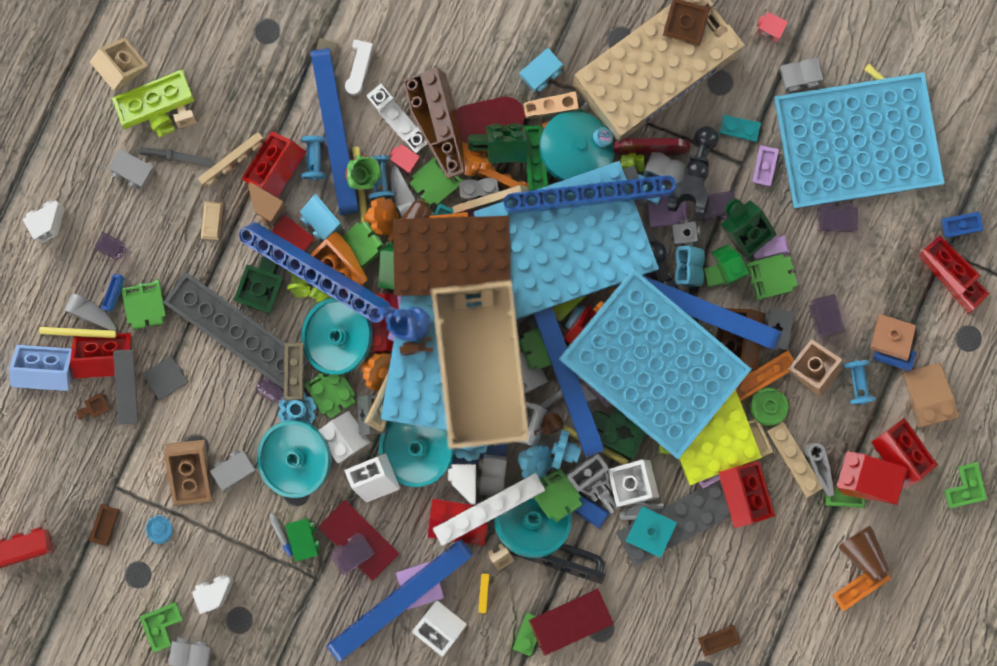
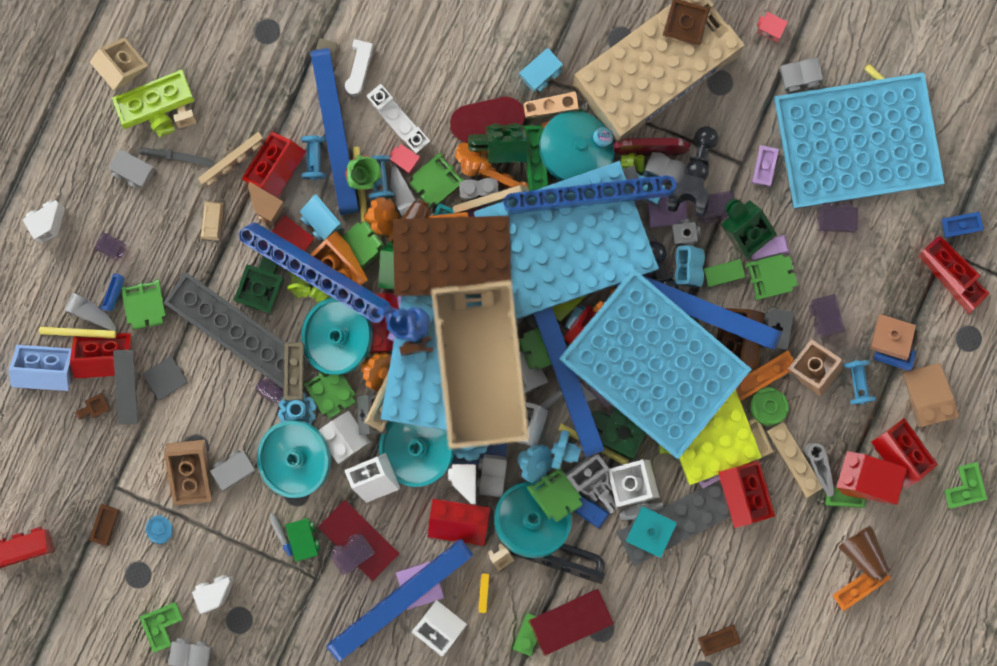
(436, 118): reddish brown wedge -> none
(488, 509): white plate -> none
(551, 424): reddish brown piece -> none
(729, 264): green slope -> none
(740, 128): teal plate -> none

